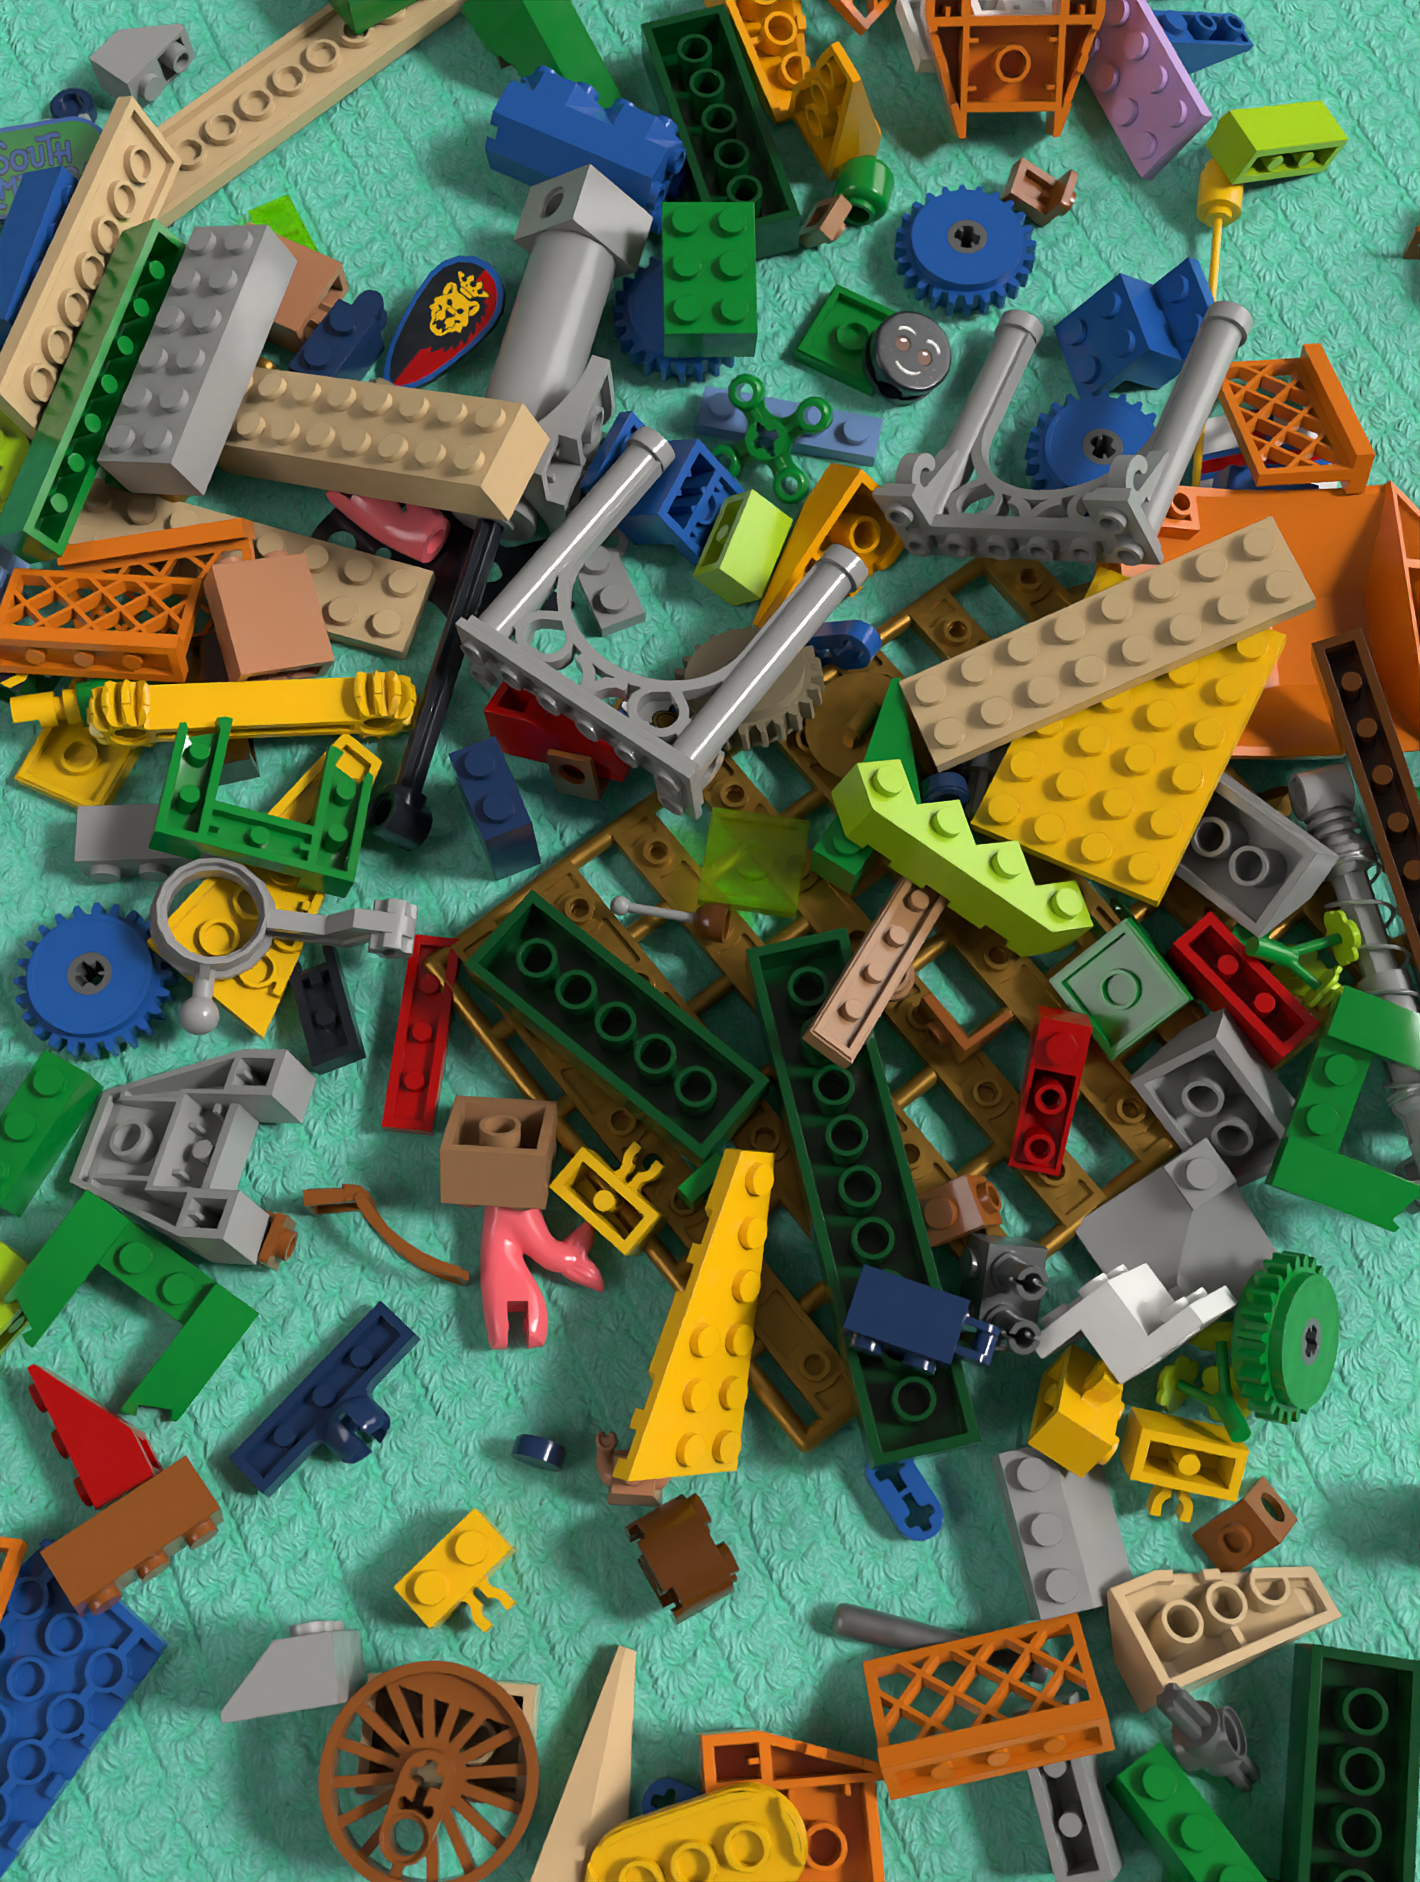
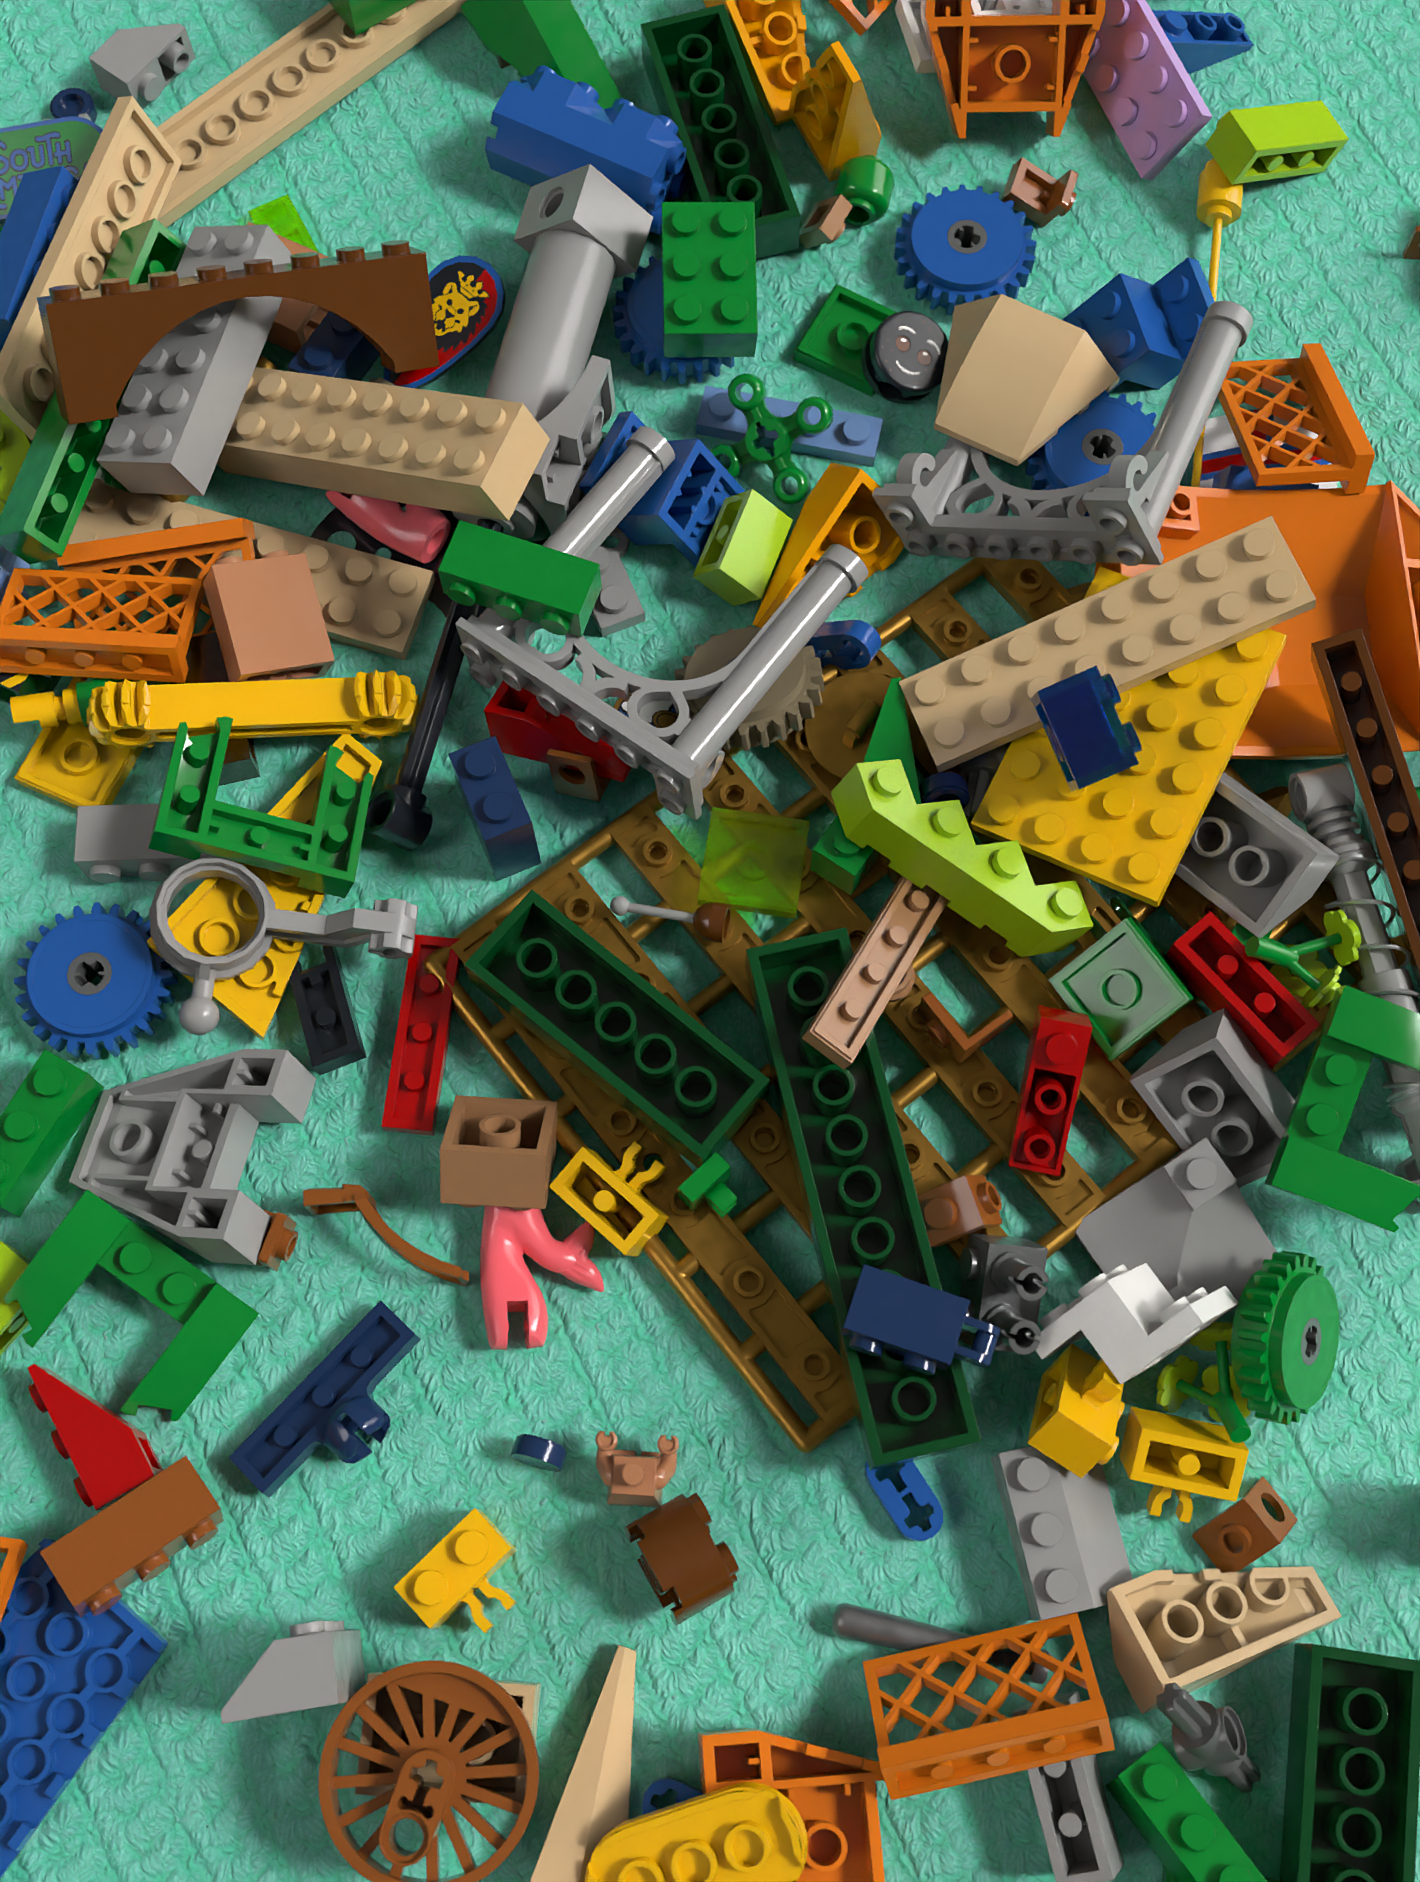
(106, 332): none -> reddish brown arch
(520, 579): none -> green brick
(708, 1336): yellow wing -> none
(1015, 377): none -> tan wedge
(1086, 728): none -> clear blue brick

